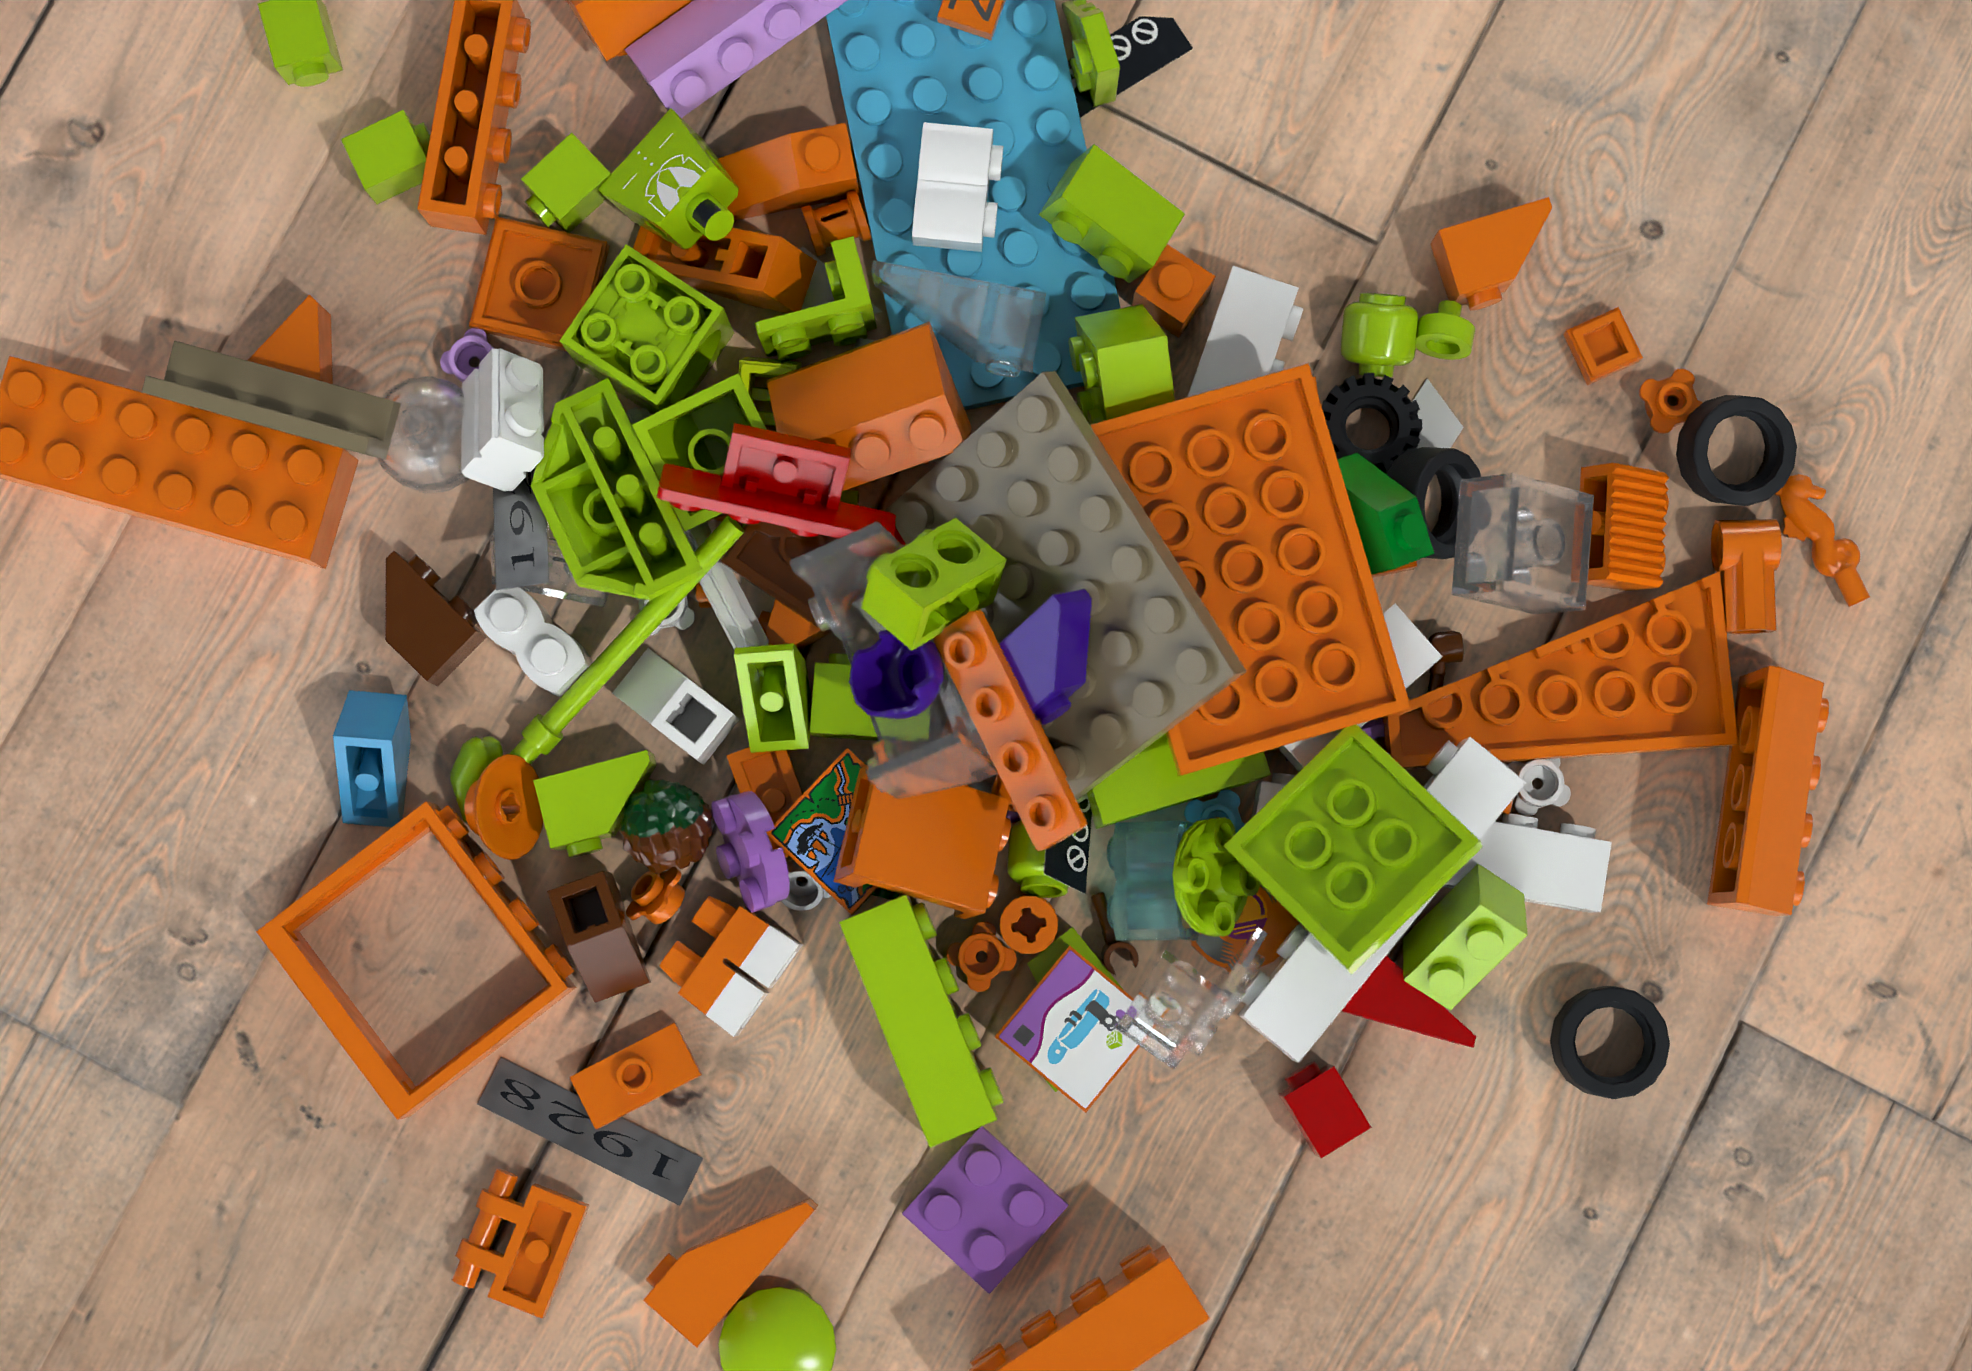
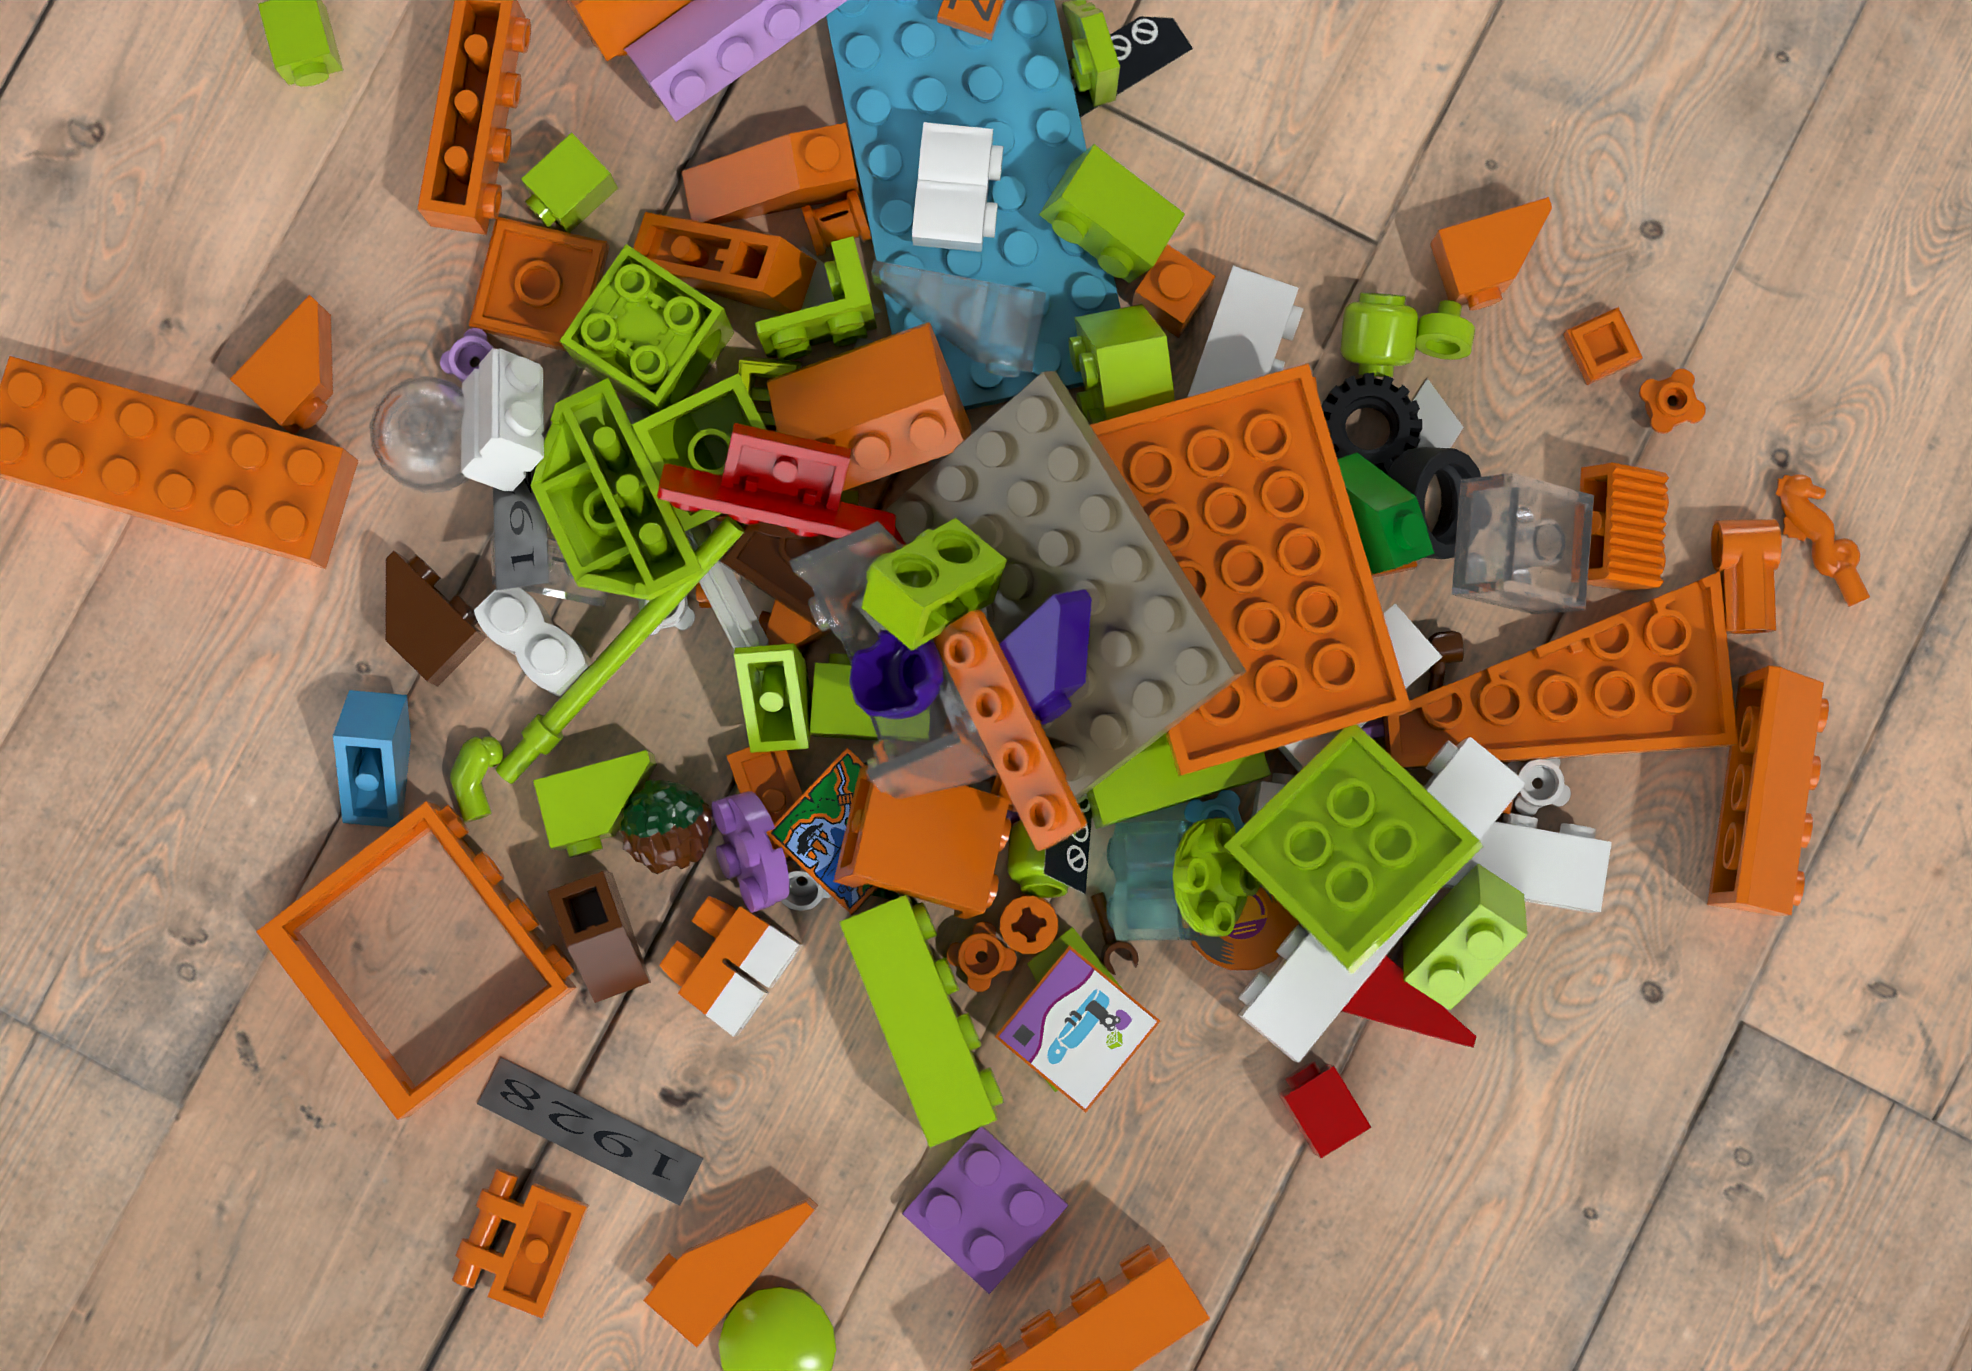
(277, 399): dark tan fence -> none
(389, 155): lime brick -> none
(505, 807): orange piece -> none
(635, 1076): orange plate -> none
(656, 896): orange plate -> none
(674, 185): lime torso -> none
(676, 706): white slope -> none
(1178, 1003): clear bracket -> none
(1654, 1035): black tyre -> none
(1778, 451): black tyre -> none

